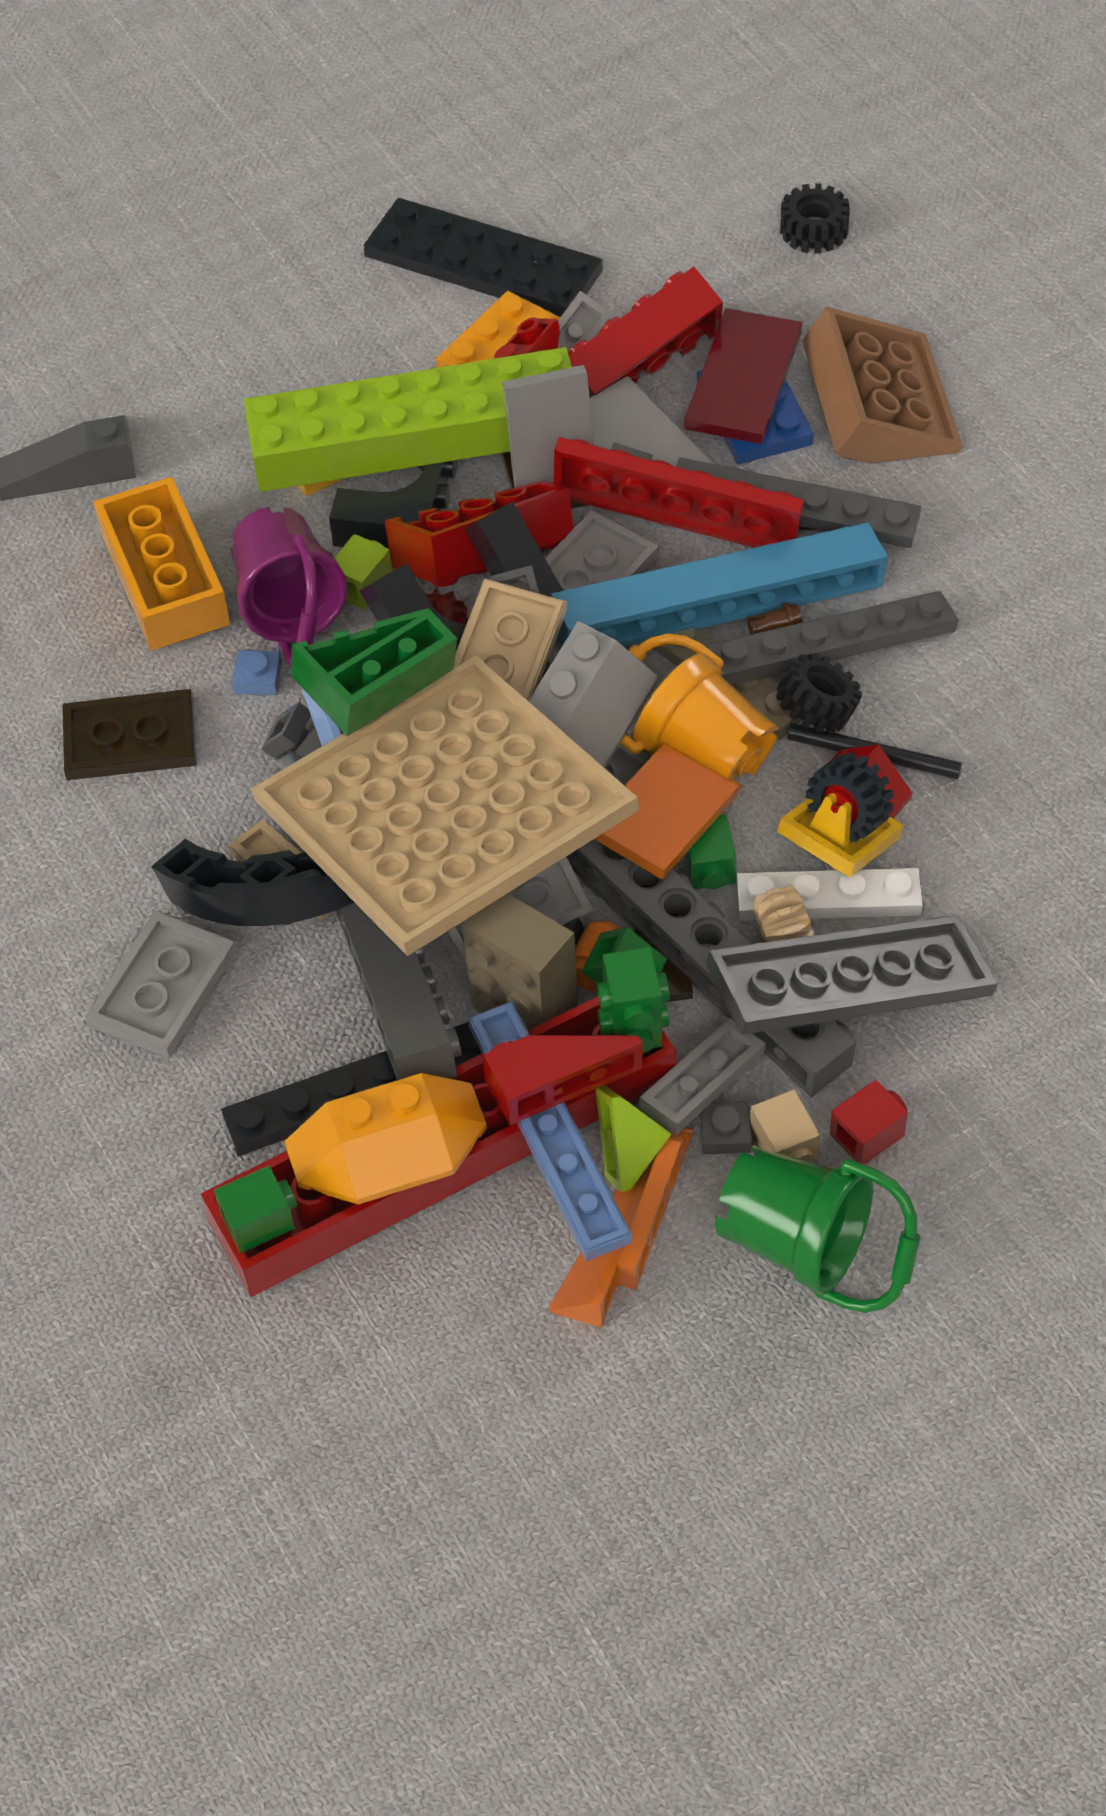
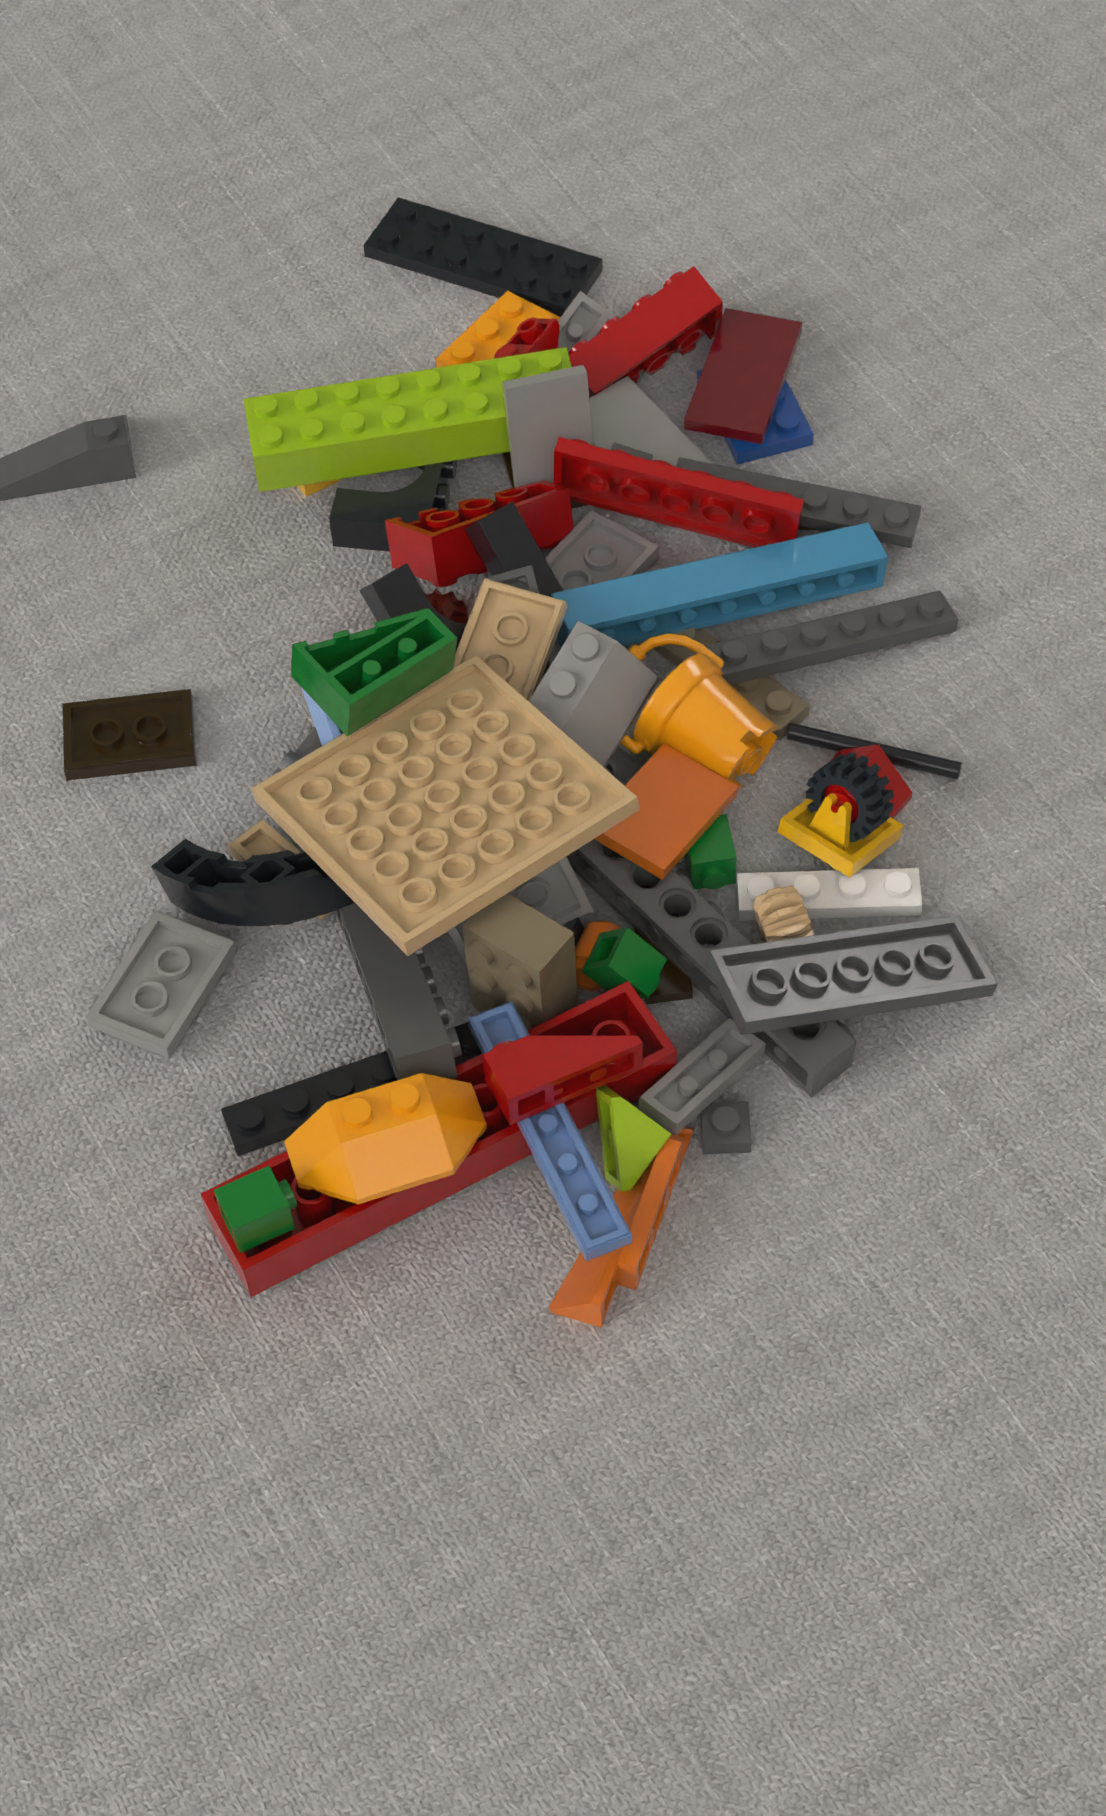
(162, 563): light orange brick -> none
(257, 672): medium blue plate -> none
(285, 578): magenta piece -> none
(287, 731): dark grey plate -> none
(362, 564): lime brick -> none
(633, 997): green brick -> none
(774, 619): reddish brown pin -> none
(785, 1127): tan brick -> none
(813, 1220): green piece -> none
(814, 203): black tyre -> none
(818, 693): black tyre -> none
(869, 1122): red brick -> none
(879, 389): medium nougat slope -> none

